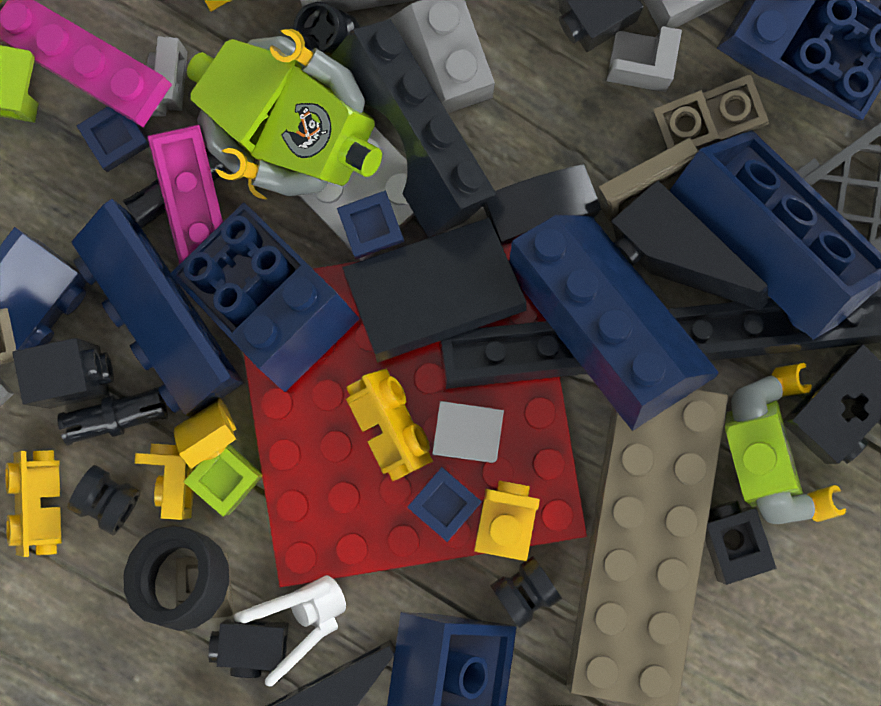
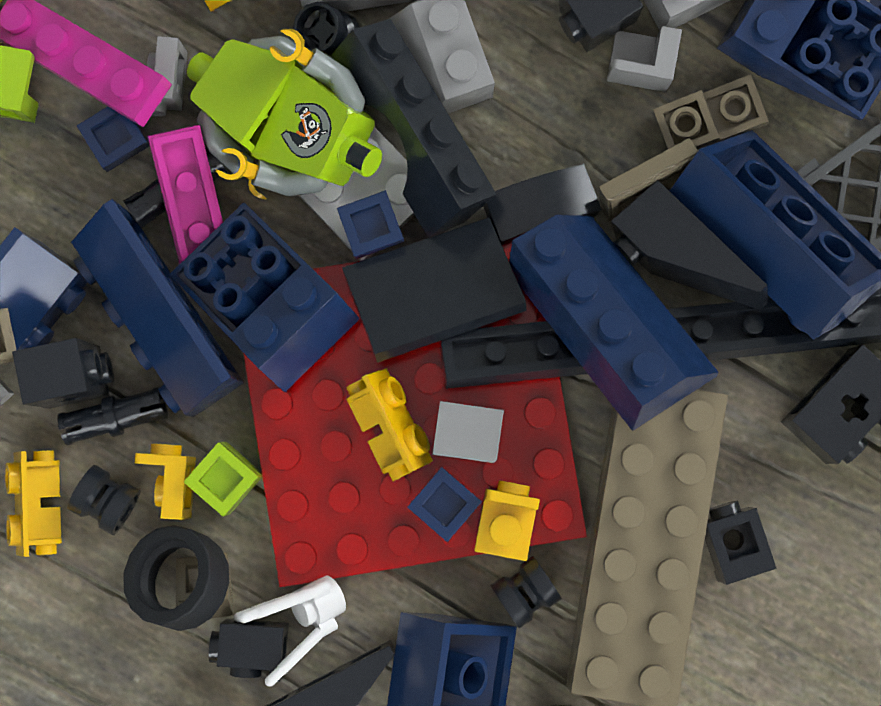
(205, 434): yellow slope -> none
(764, 453): torso -> none

